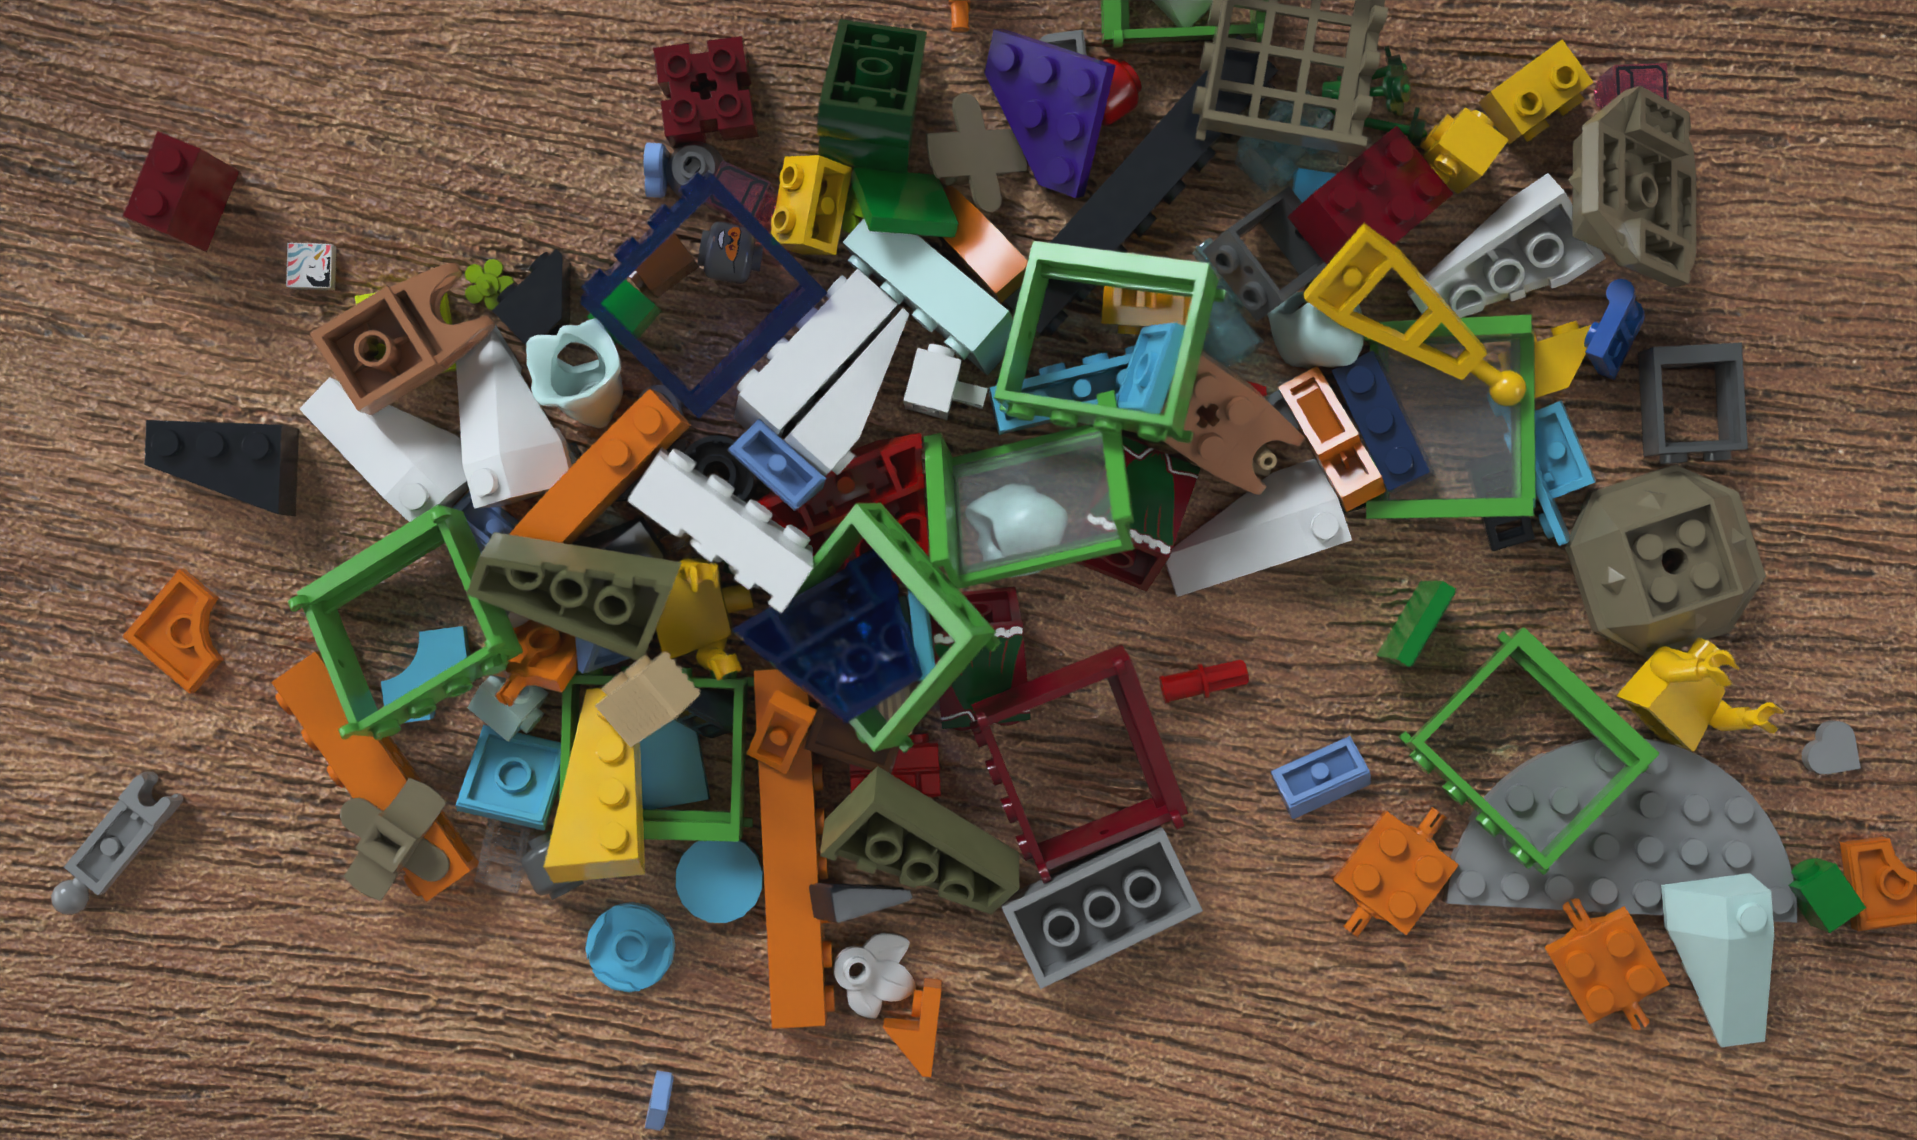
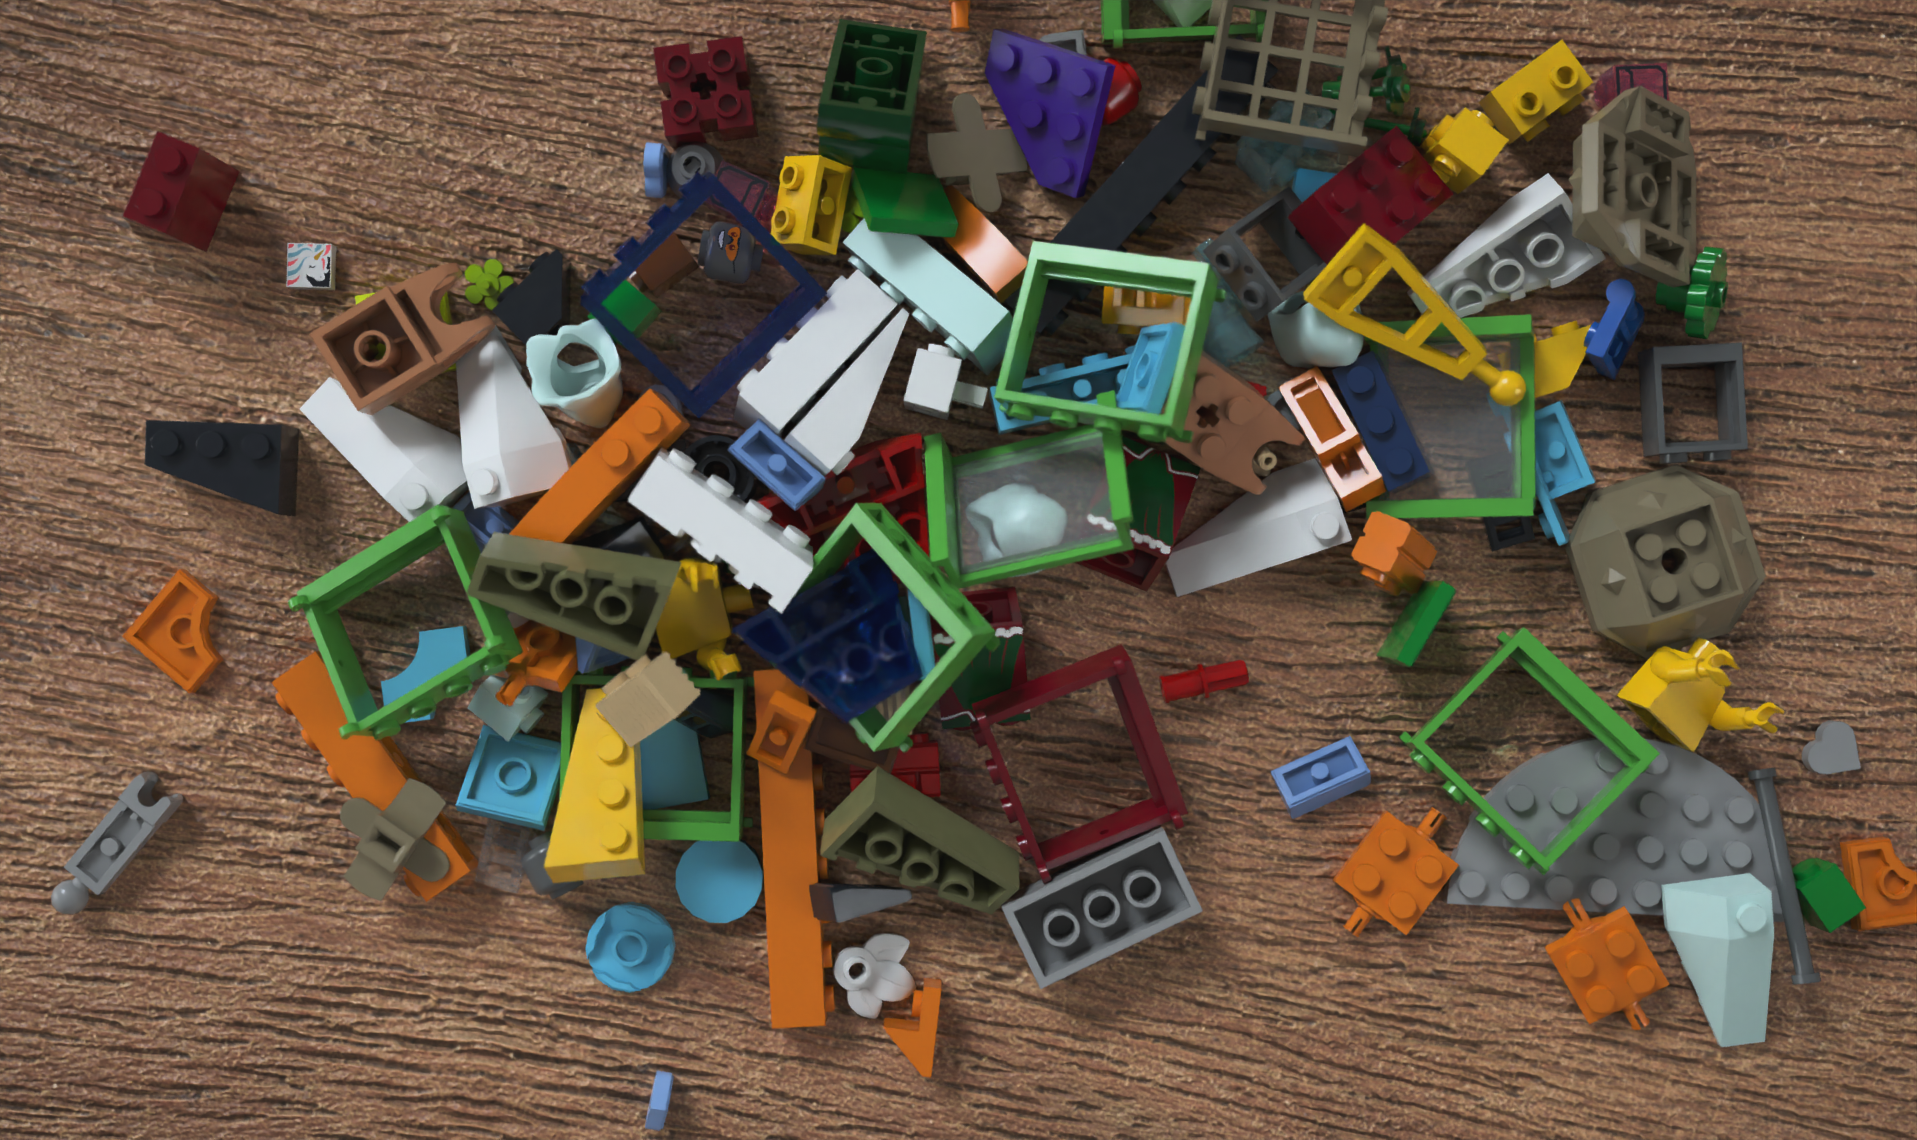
(1393, 554): none -> orange brick
(1702, 296): none -> green plant
(1784, 876): none -> dark grey bar

